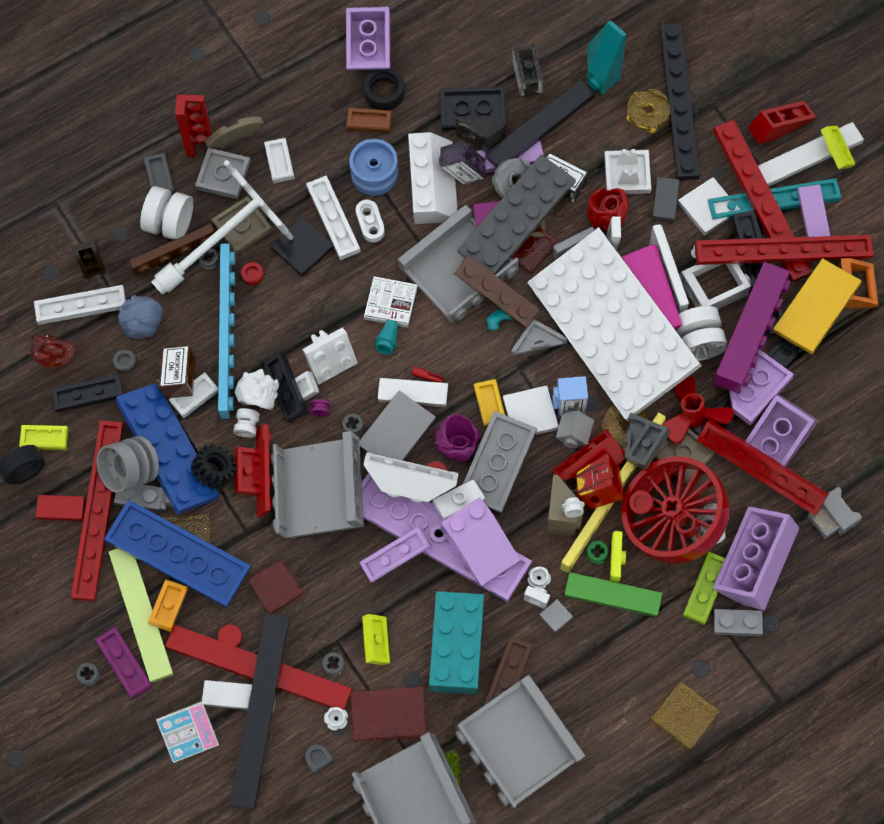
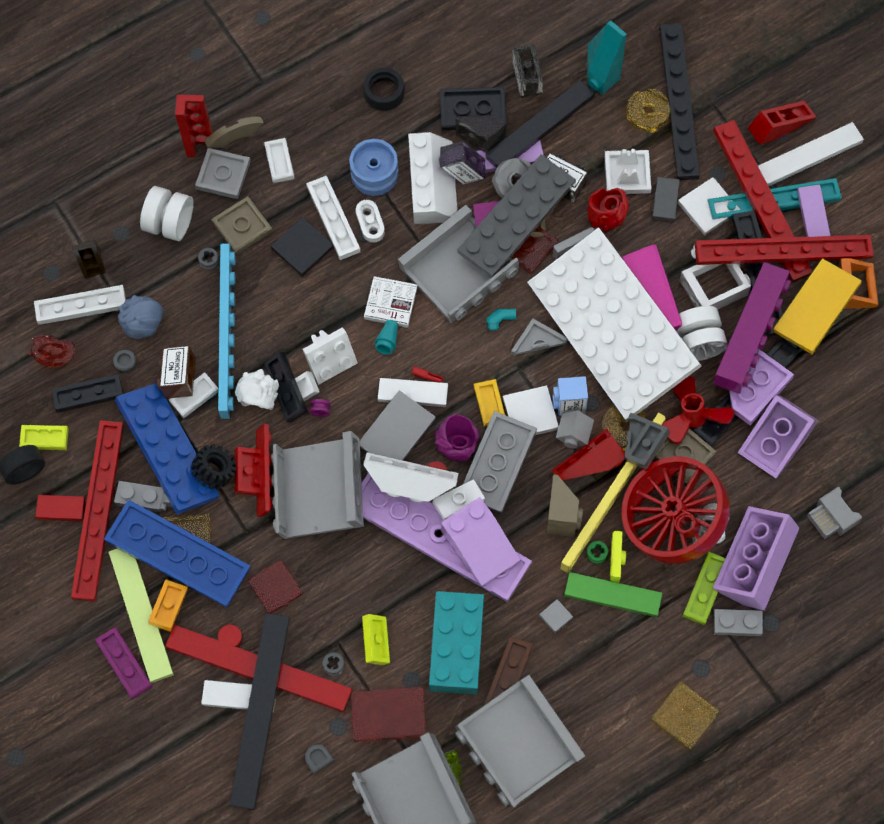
(94, 679): dark grey bush -> none
(127, 464): light grey wheel -> none
(159, 172): dark grey tile -> none
(165, 253): reddish brown plate -> none
(172, 274): white piece -> none
(187, 732): piece -> none
(246, 423): white wheel -> none
(252, 273): red tile -> none
(329, 718): white plate -> none
(356, 418): dark grey bush -> none
(368, 38): lavender slope -> none
(369, 120): dark orange tile -> none
(395, 554): lavender tile -> none
(496, 291): reddish brown plate -> none
(537, 596): white plate -> none
(543, 573): white plate -> none
(573, 507): white plate -> none
(599, 483): red torso -> none
(614, 232): white tile -> none
(641, 502): red tile -> none
(659, 239): white tile -> none
(762, 467): red plate -> none
(837, 147): neon yellow plate -> none

